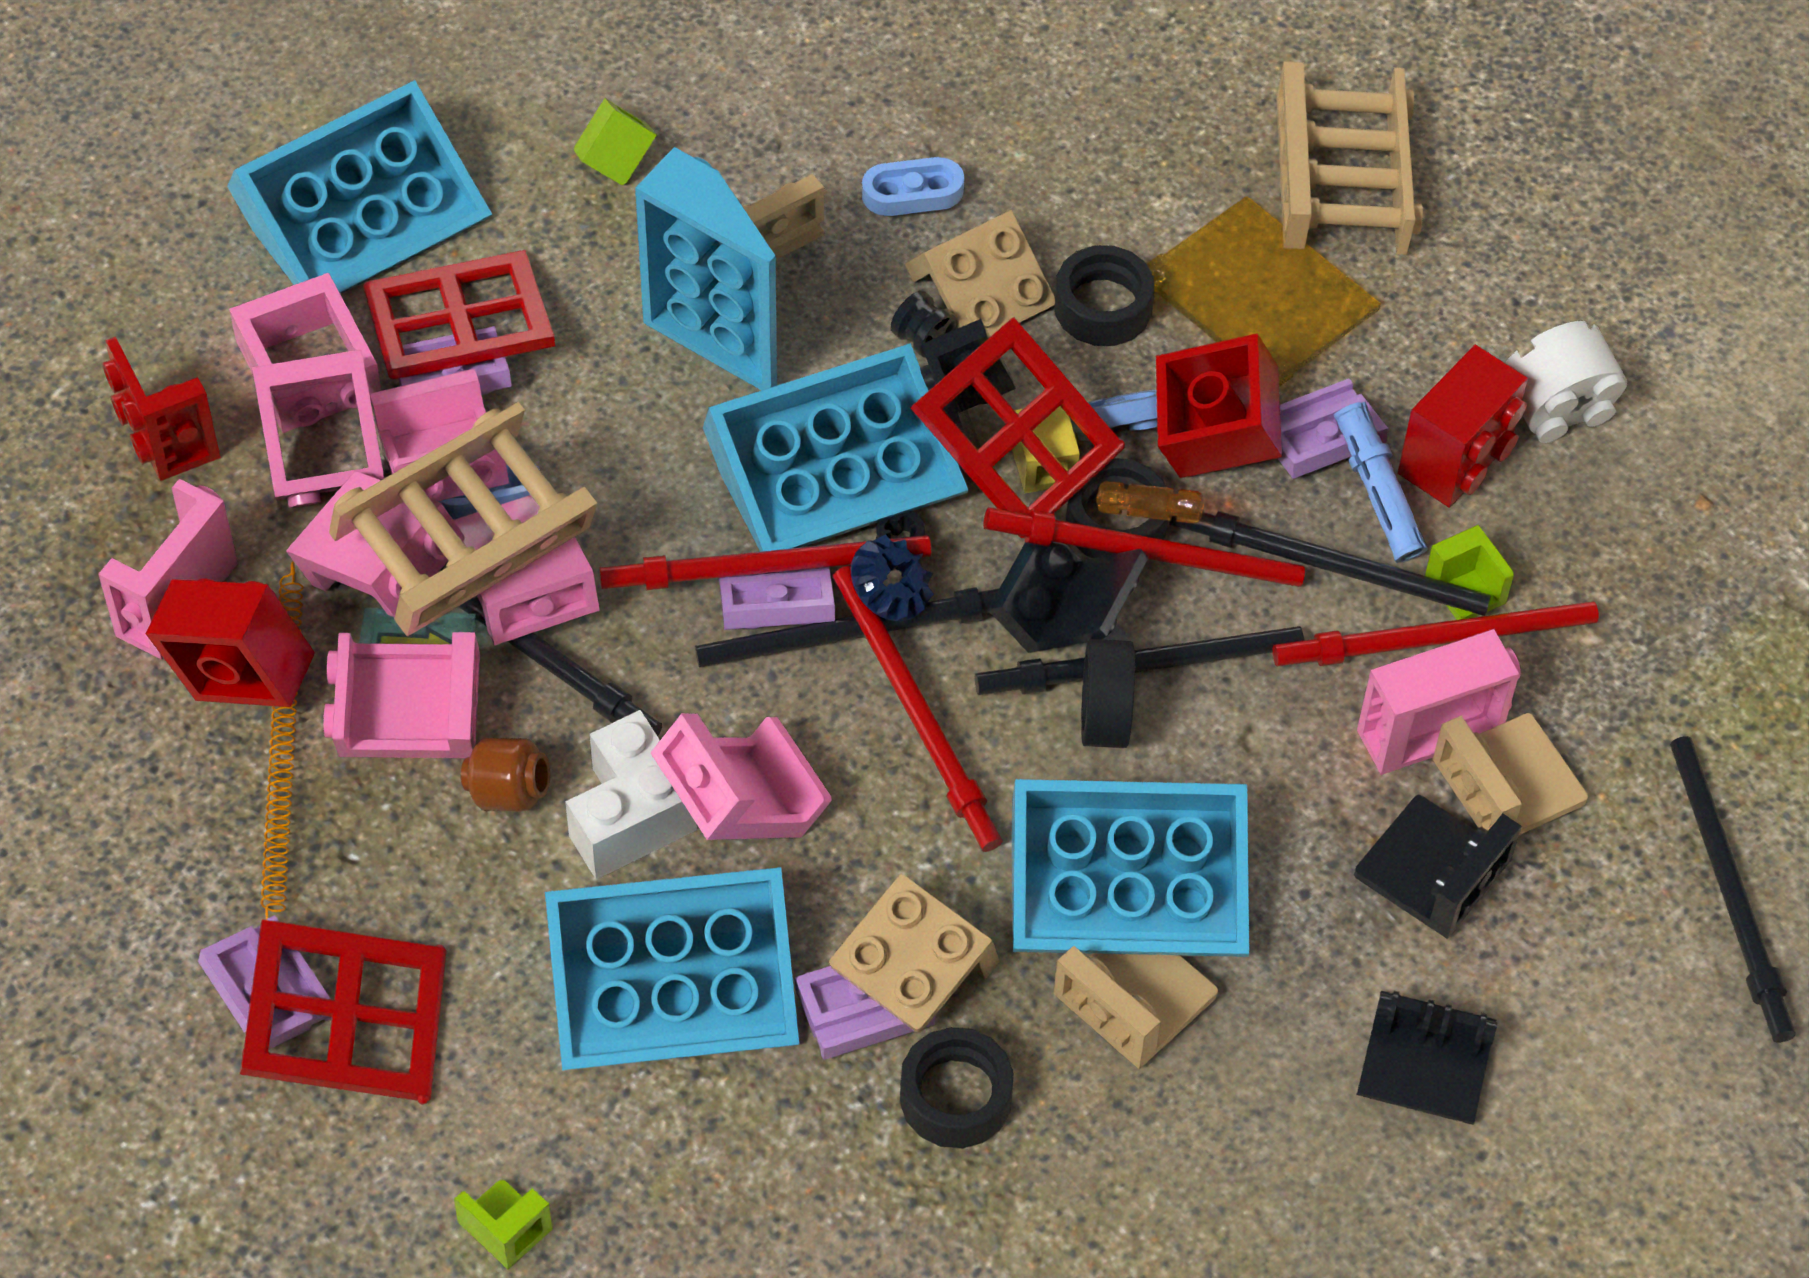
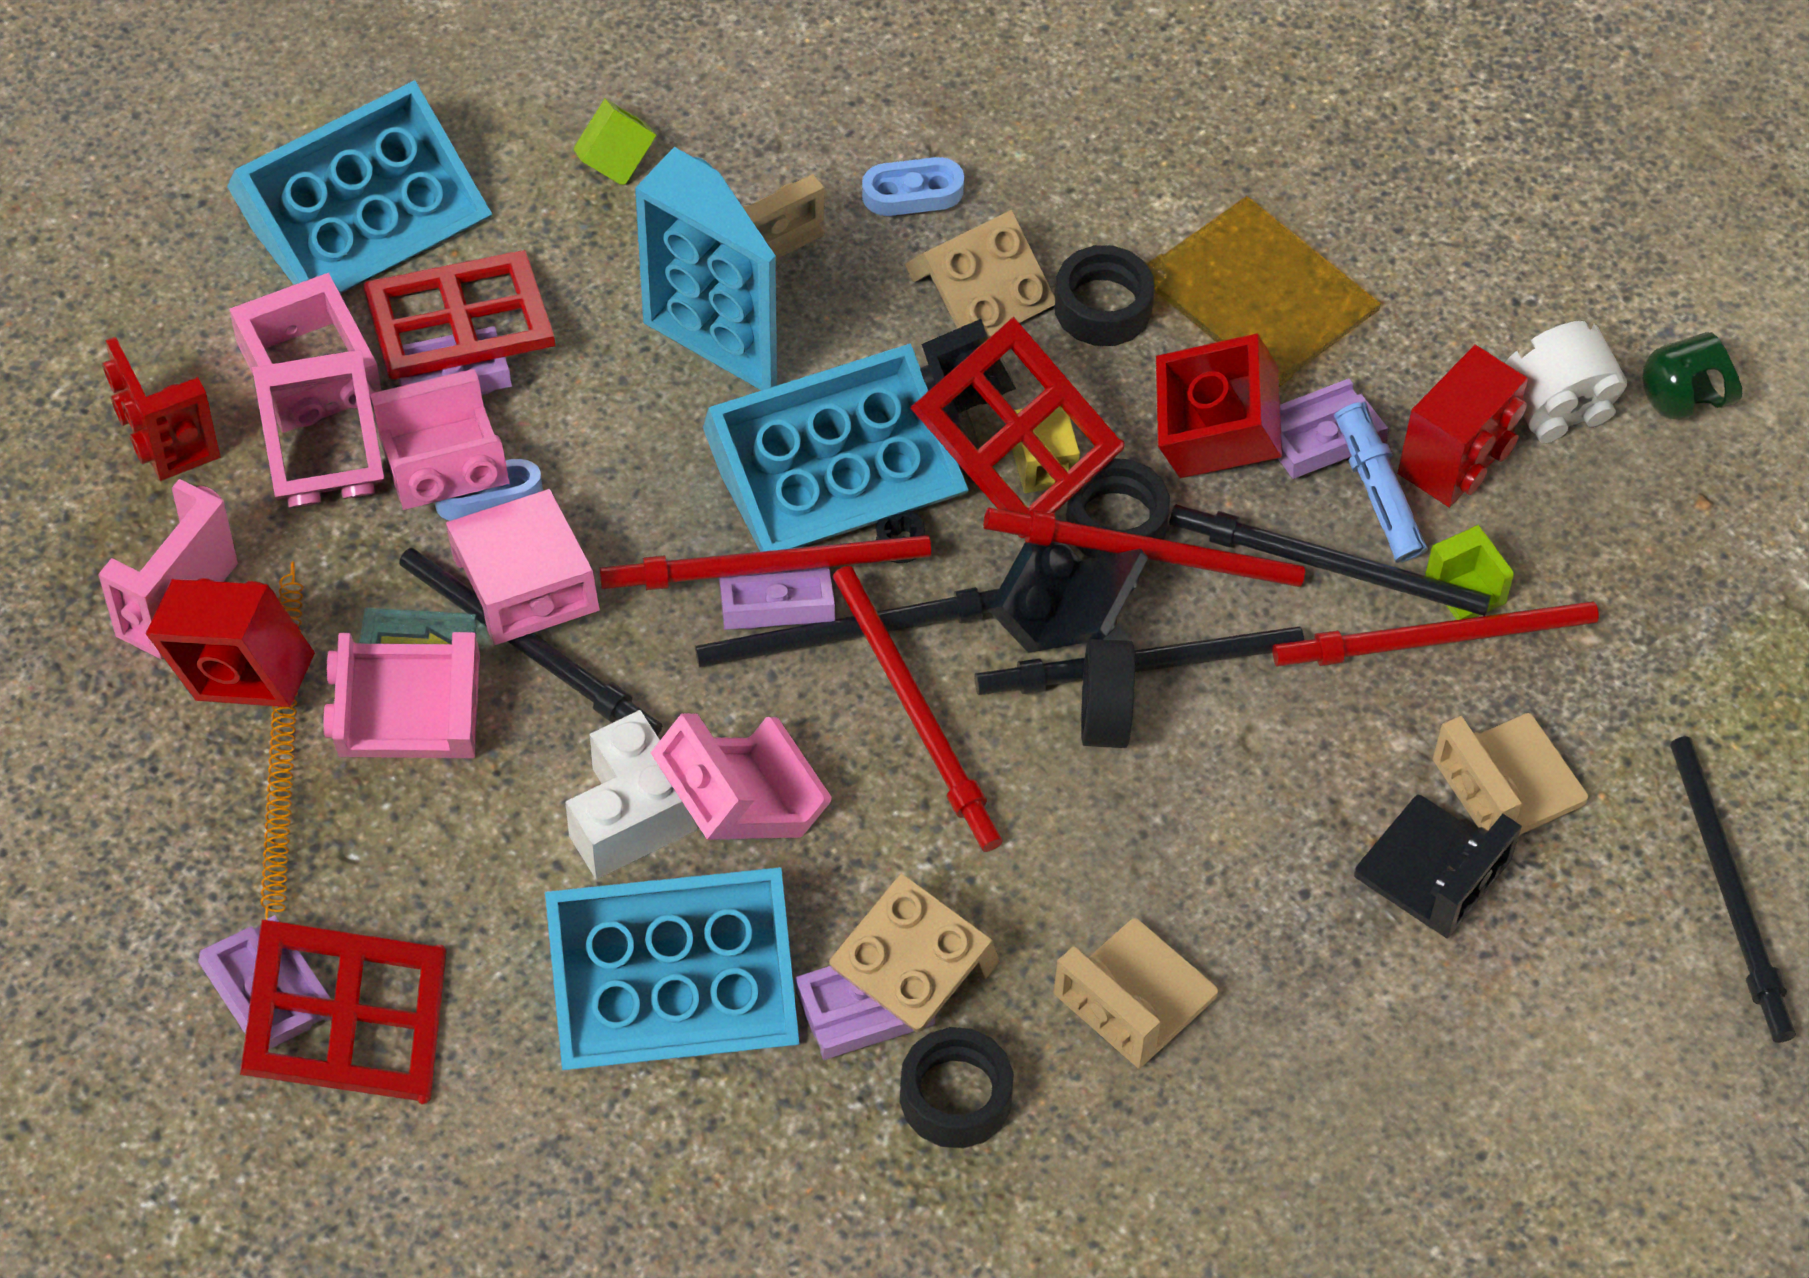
(352, 558): bright pink panel -> none
(468, 569): tan fence -> none
(505, 1220): lime panel -> none
(506, 774): dark orange head -> none
(898, 600): dark blue gear -> none
(921, 320): black wheel -> none
(1130, 868): medium azure slope -> none
(1134, 409): light blue plate -> none
(1150, 502): clear orange axle -> none
(1302, 174): tan fence -> none
(1420, 693): bright pink window -> none
(1427, 1057): black hinge -> none
(1678, 376): none -> dark green helmet

